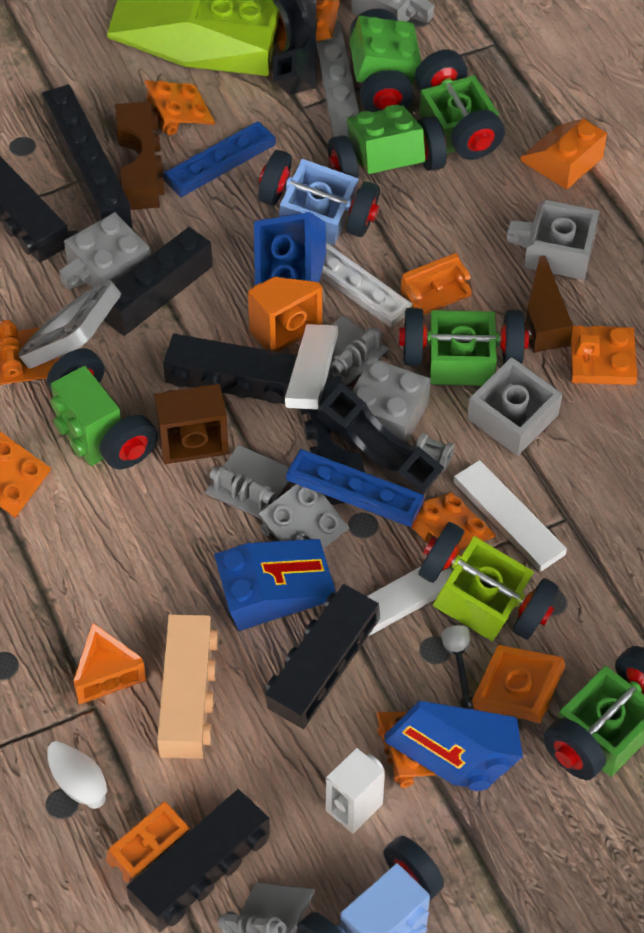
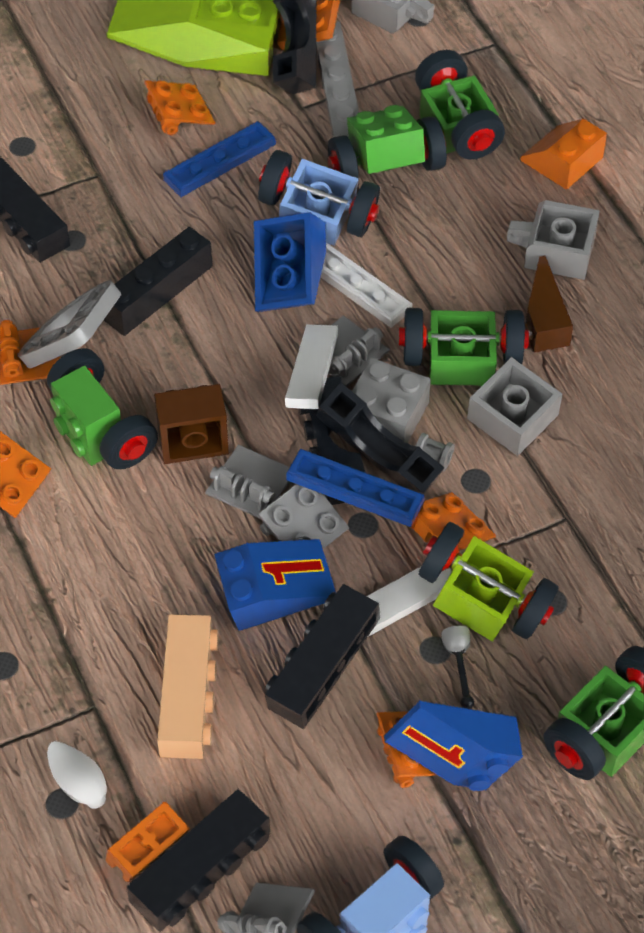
(85, 155): black brick -> none
(102, 253): light grey hinge -> none
(106, 667): orange slope -> none
(140, 177): reddish brown arch -> none
(237, 368): black brick -> none
(282, 310): orange slope -> none
(355, 790): white brick -> none
(384, 59): bright green brick -> none
(436, 284): orange hinge -> none
(510, 516): white tile -> none
(519, 683): orange hinge -> none
(603, 355): orange hinge -> none

